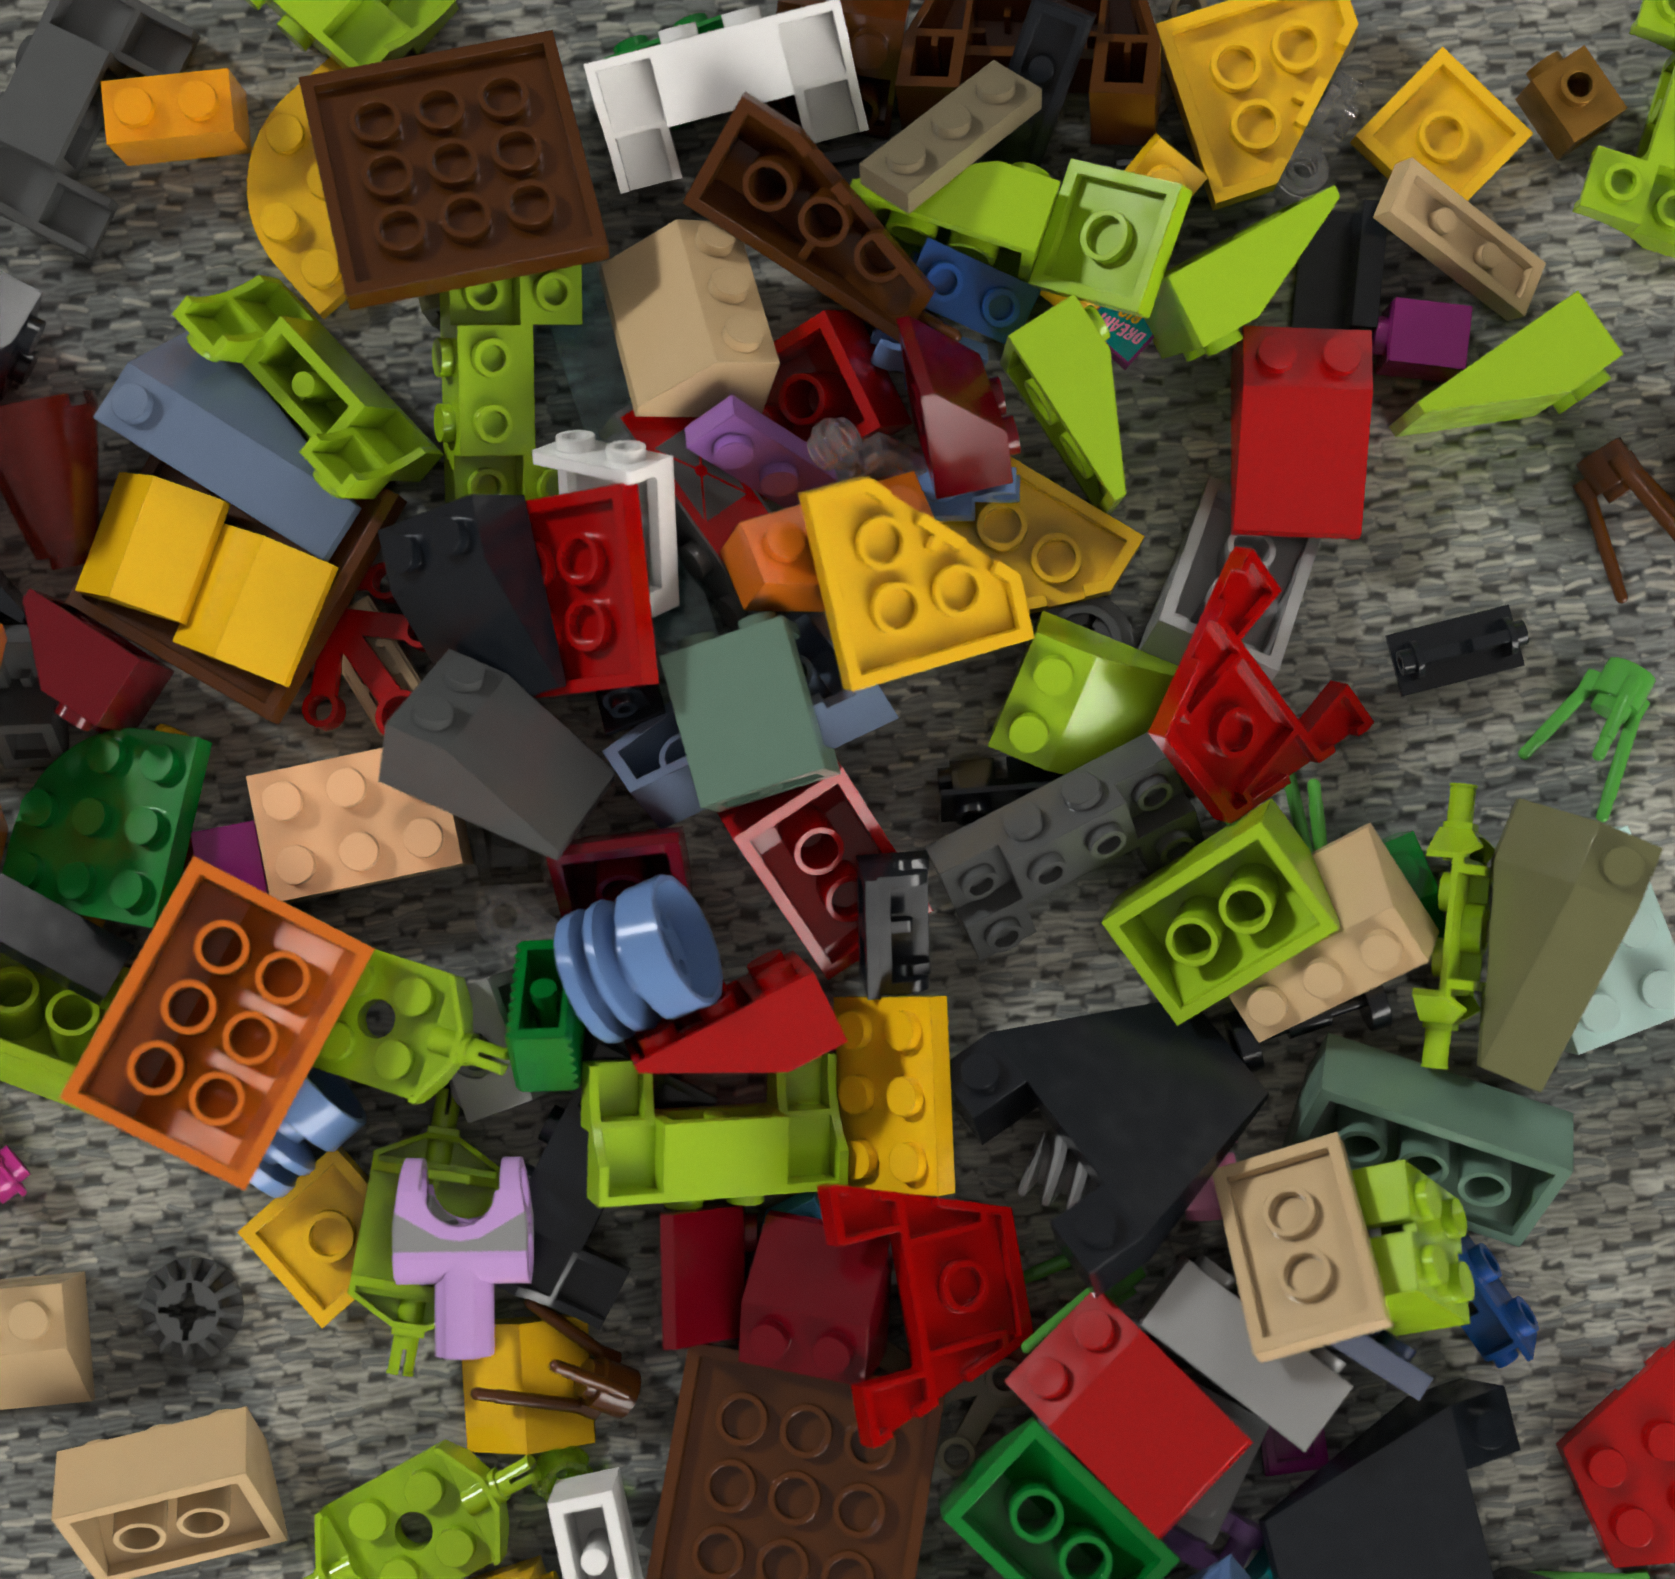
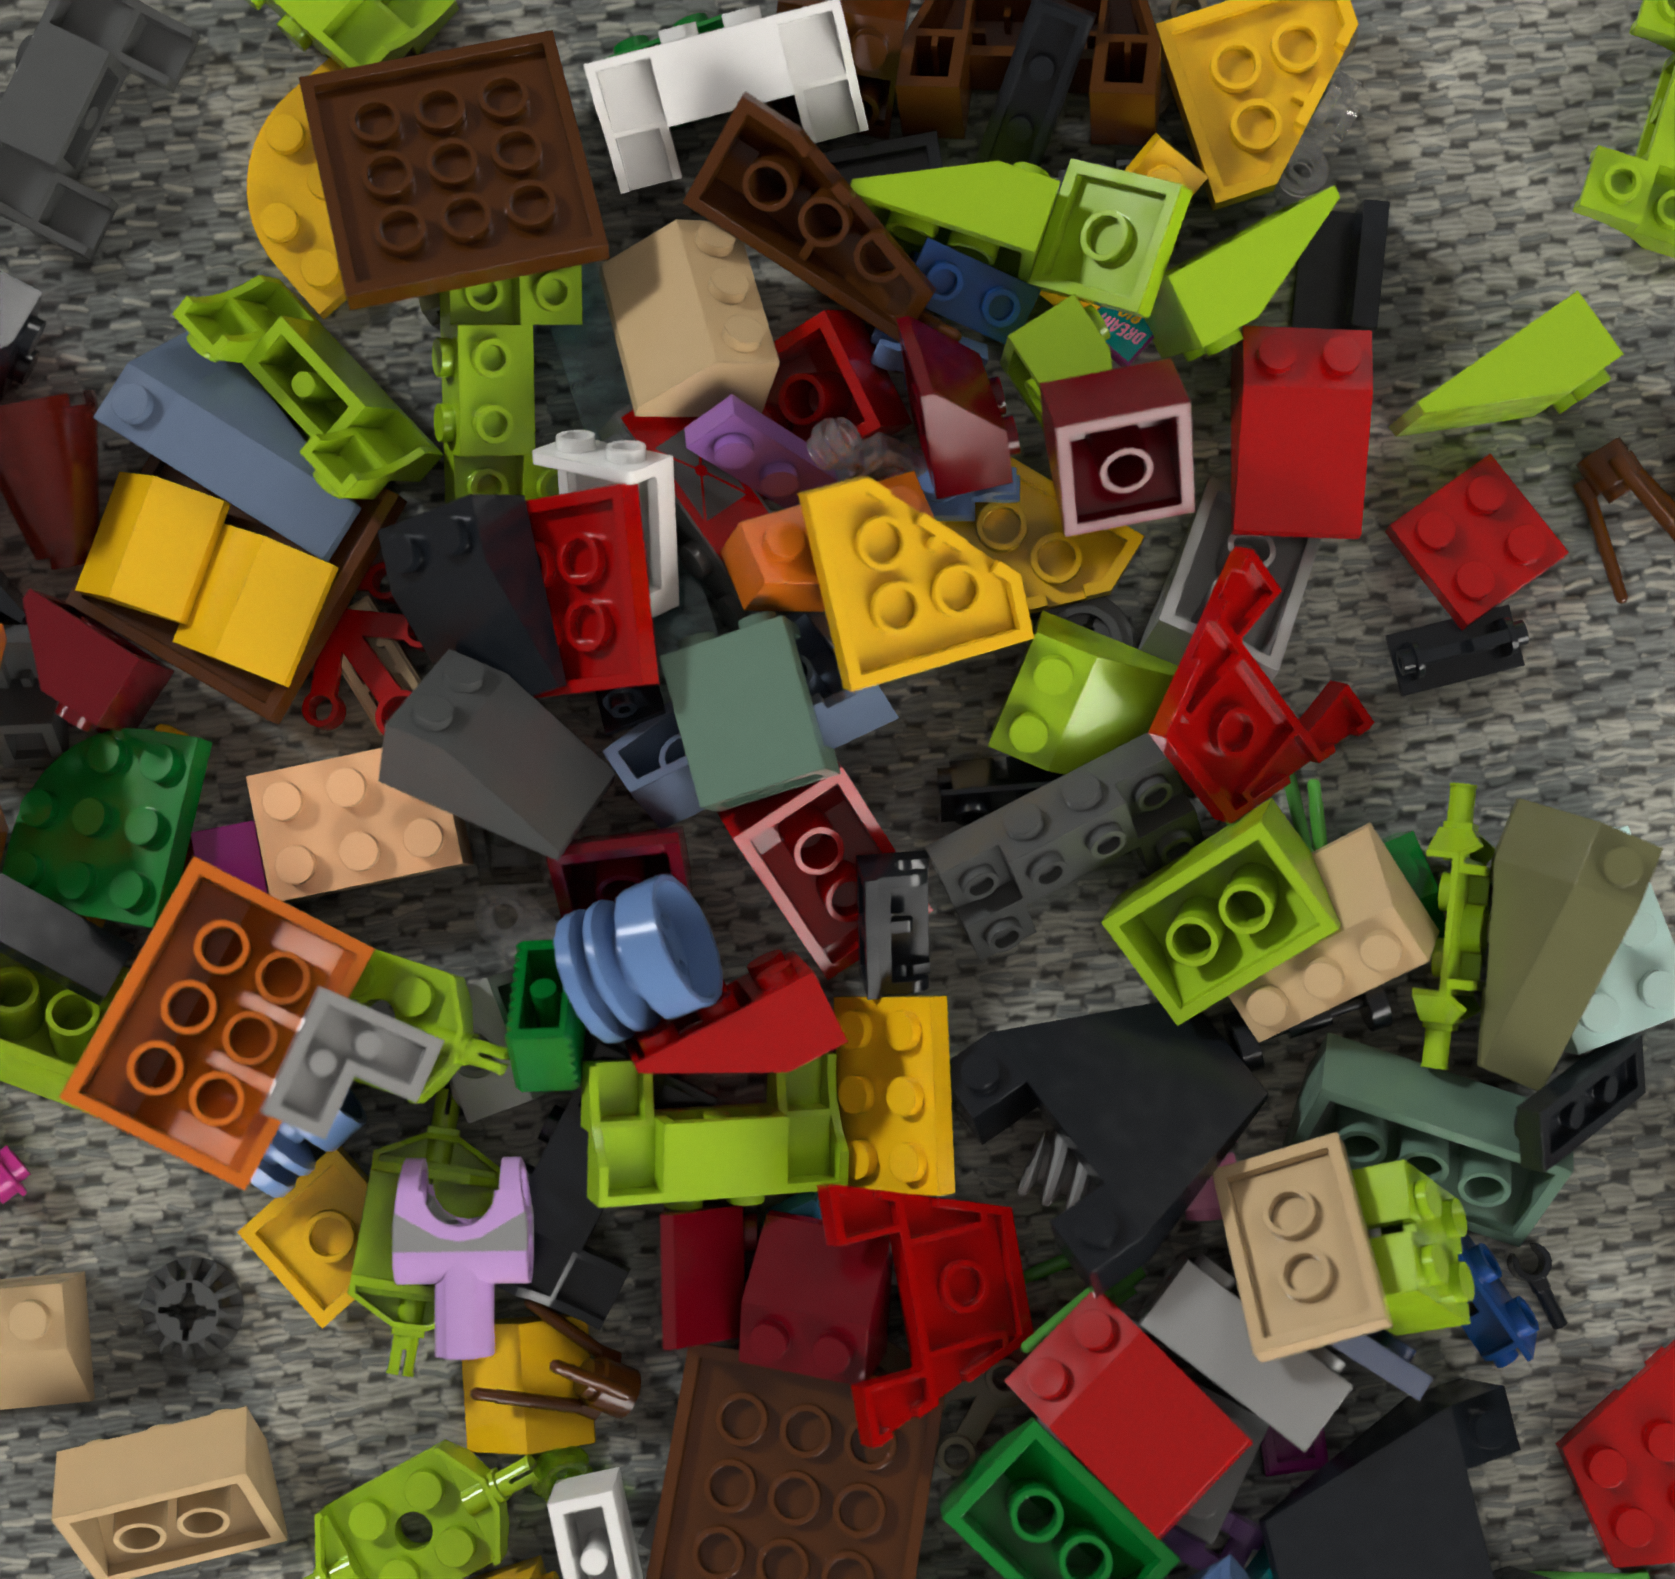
(176, 117): light orange brick -> none
(344, 1042): none -> light grey plate
(950, 136): dark tan plate -> none
(1119, 446): none -> dark red slope
(1422, 339): magenta brick -> none
(1446, 126): yellow plate -> none
(1459, 239): tan plate -> none
(1476, 542): none -> red plate
(1540, 1283): none -> black hand
(1569, 100): pearl gold brick -> none
(1579, 1102): none -> black plate
(1618, 696): bright green plant -> none

